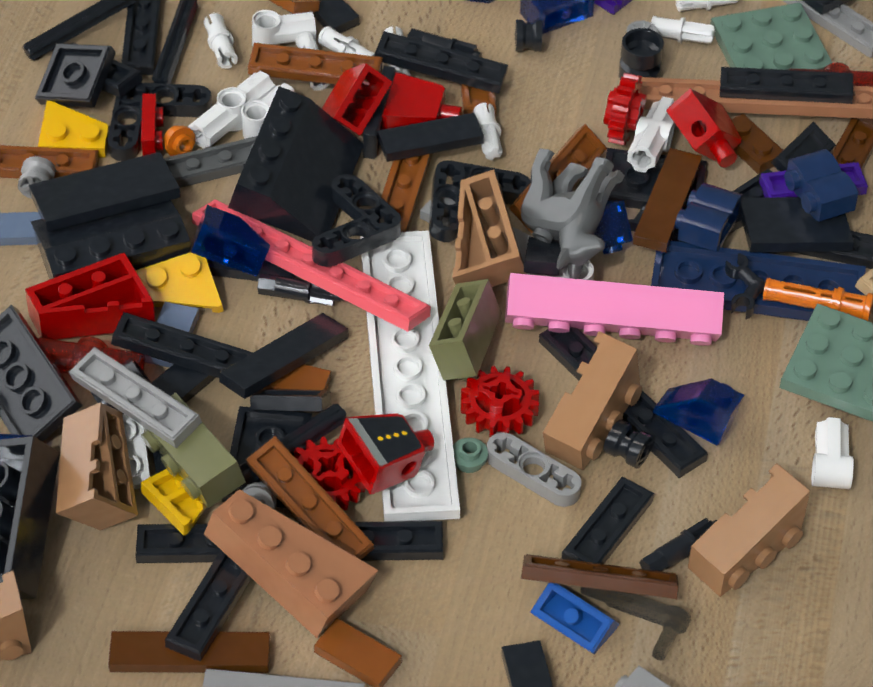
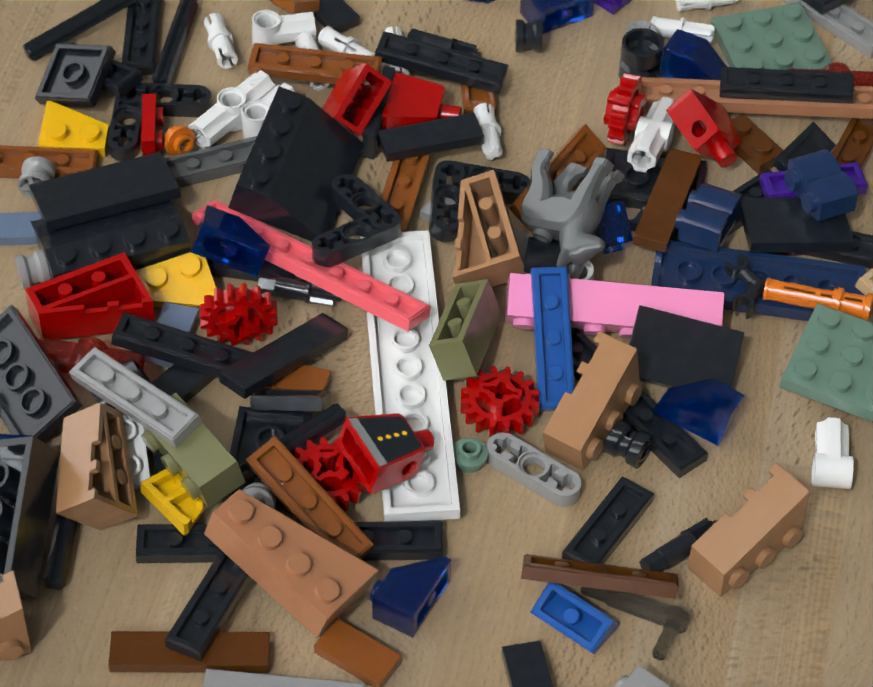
(32, 269): none -> light grey wheel
(59, 552): none -> black axle
(238, 314): none -> red gear
(410, 594): none -> clear blue slope
(552, 335): none -> blue tile
(683, 349): none -> black tile
(690, 58): none -> clear blue slope

